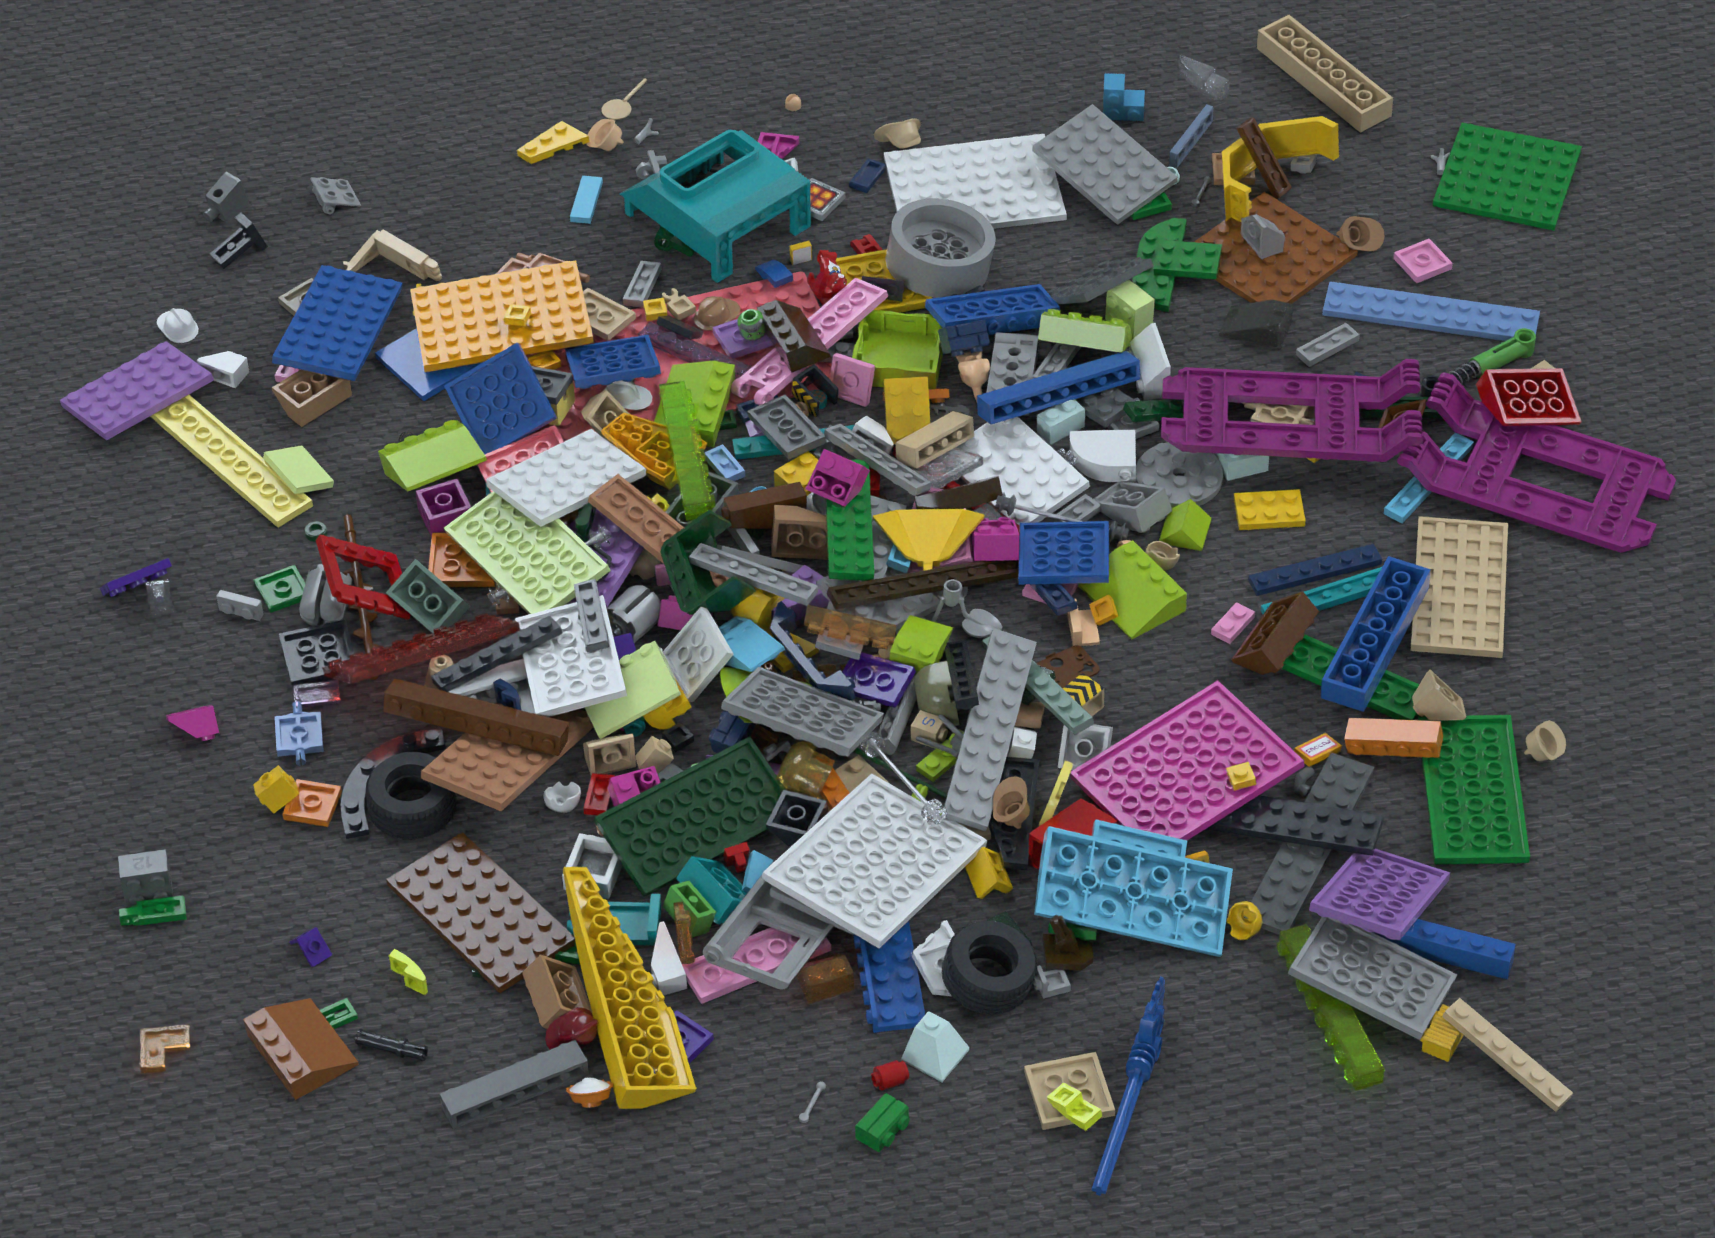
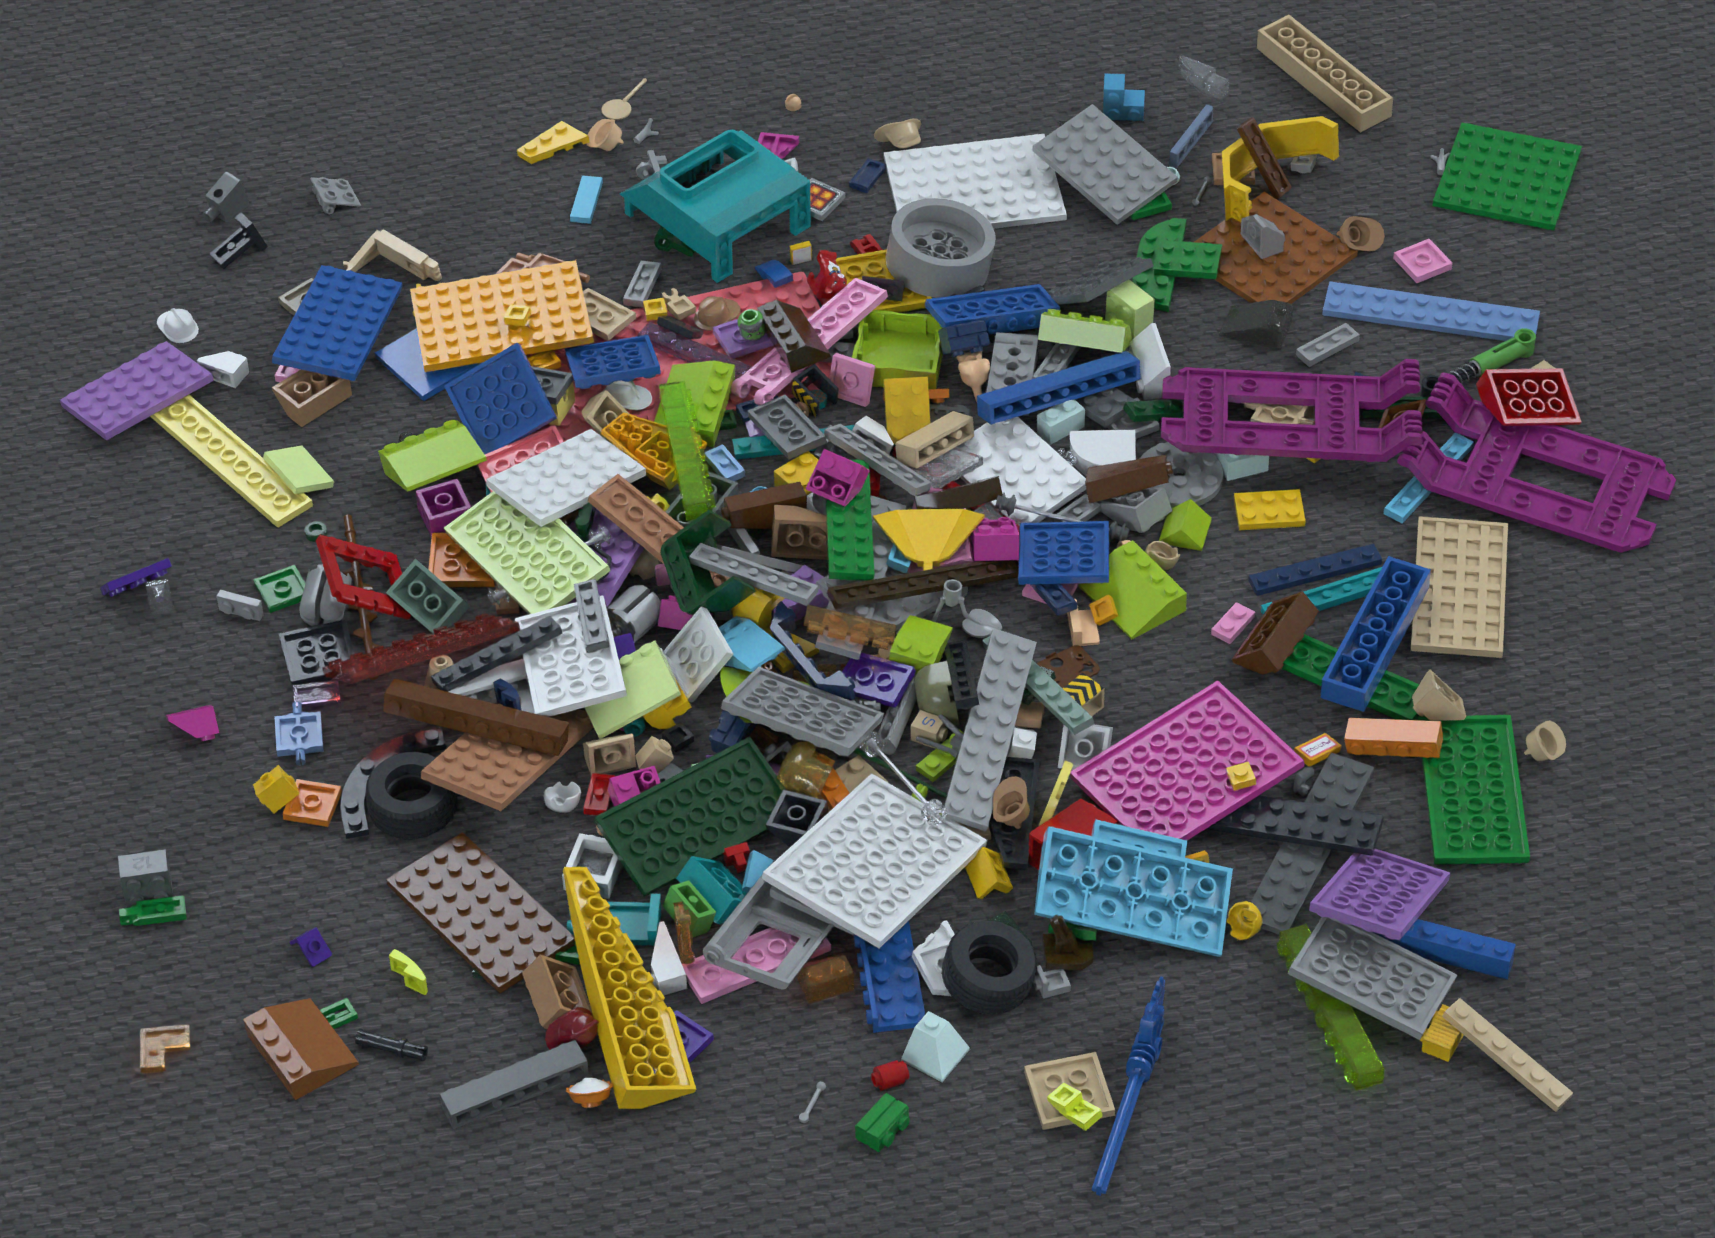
(1126, 477): none -> reddish brown slope

